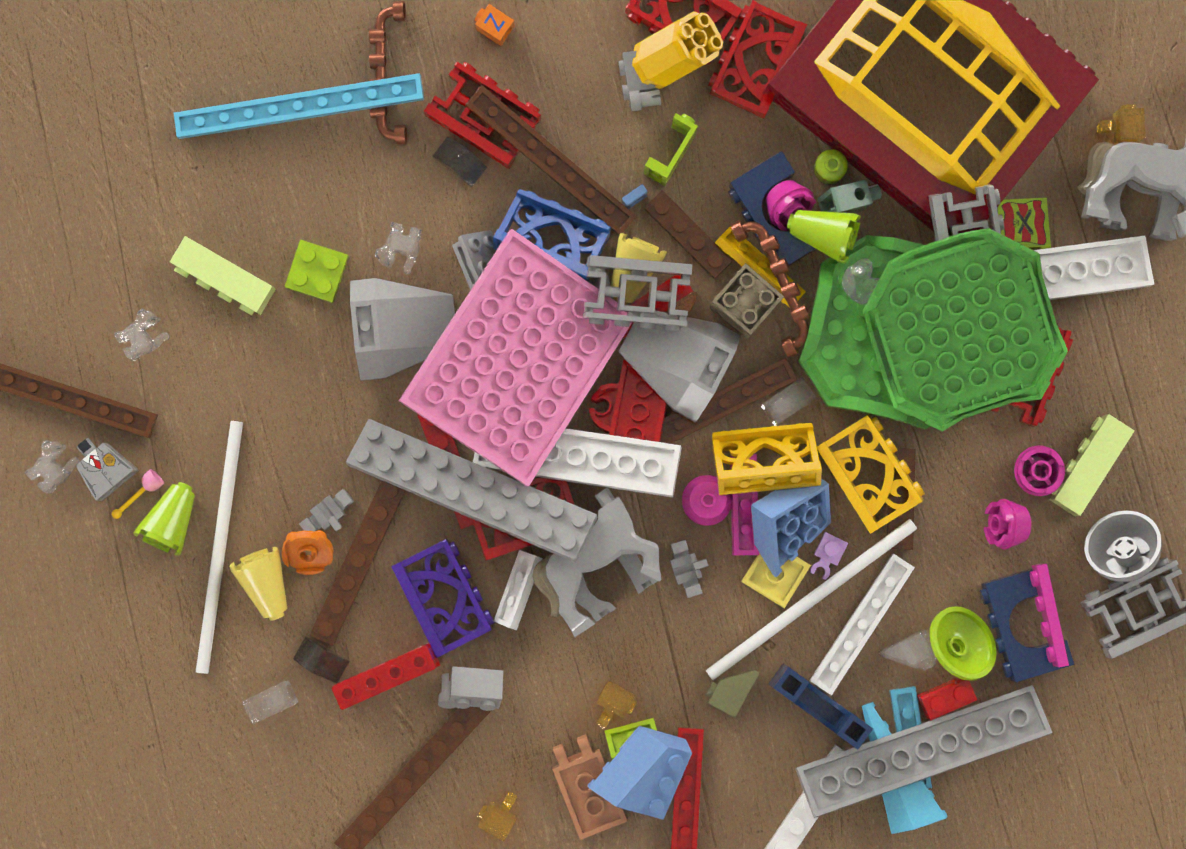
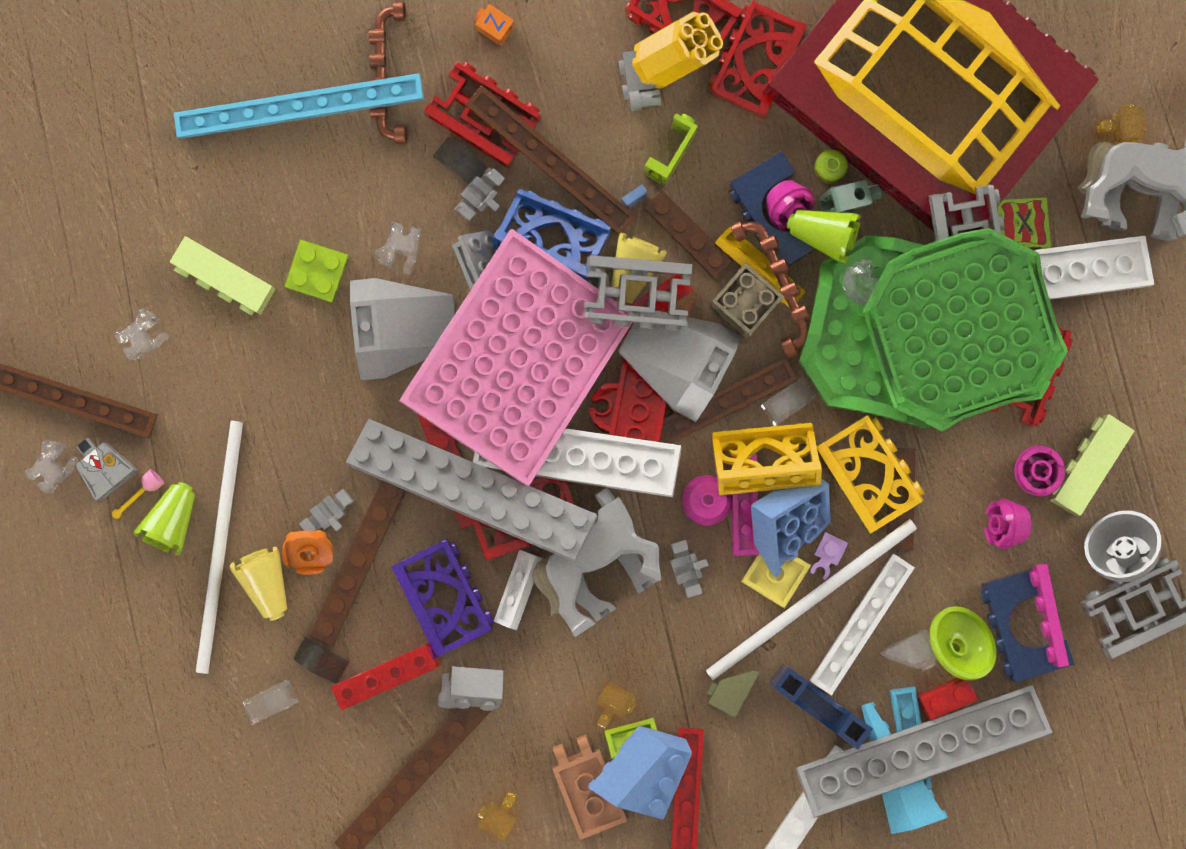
(479, 194): none -> light grey piece

